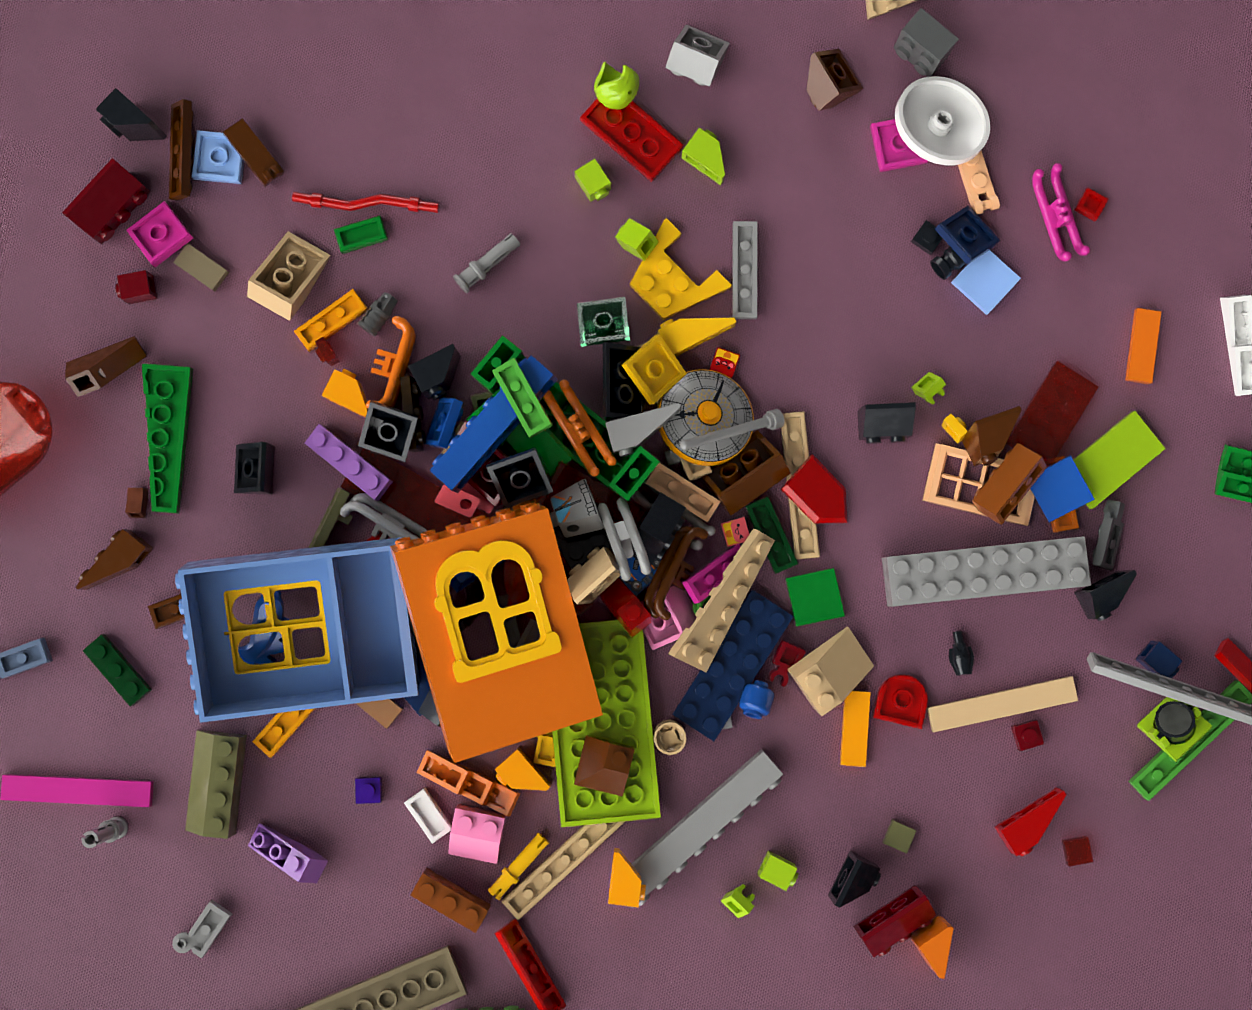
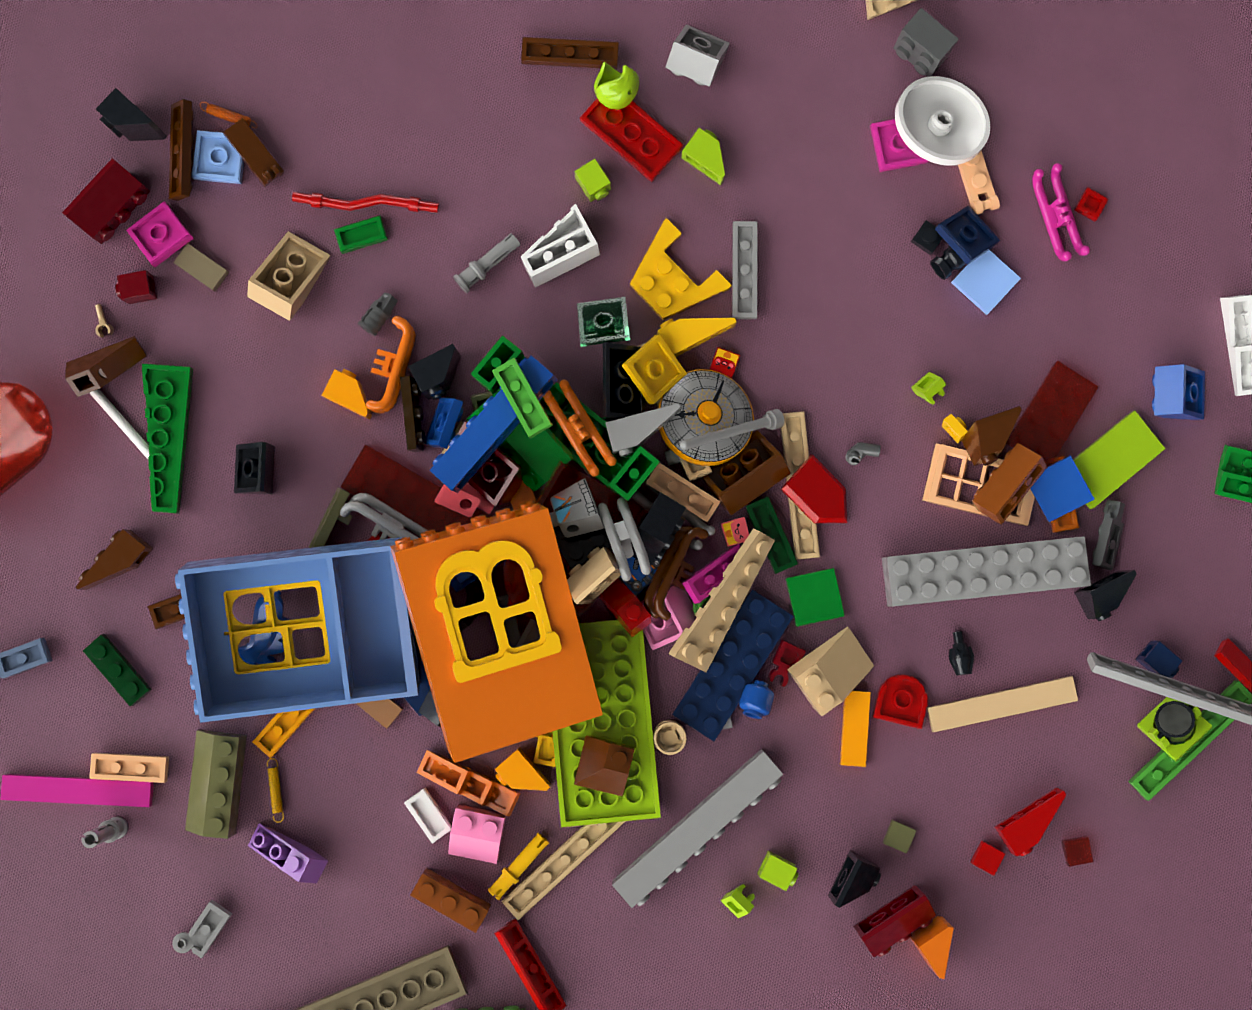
(102, 322): none -> tan hand
(121, 422): none -> white bar
(129, 767): none -> light nougat plate
(136, 502): copper piece -> none
(226, 114): none -> orange piece
(275, 794): none -> yellow piece
(326, 352): clear red plate -> none
(331, 319): light orange tile -> none
(348, 462): medium lavender plate -> none
(368, 790): dark purple plate -> none
(388, 431): black slope -> none
(520, 477): black slope -> none
(561, 249): none -> white wedge
(569, 52): none -> reddish brown plate
(625, 882): light orange slope -> none
(636, 239): lime brick -> none
(830, 79): reddish brown slope -> none
(860, 450): none -> dark grey arm
(886, 421): black slope -> none
(987, 858): none -> red tile
(1027, 735): dark red plate -> none
(1143, 346): orange tile -> none
(1179, 392): none -> slope

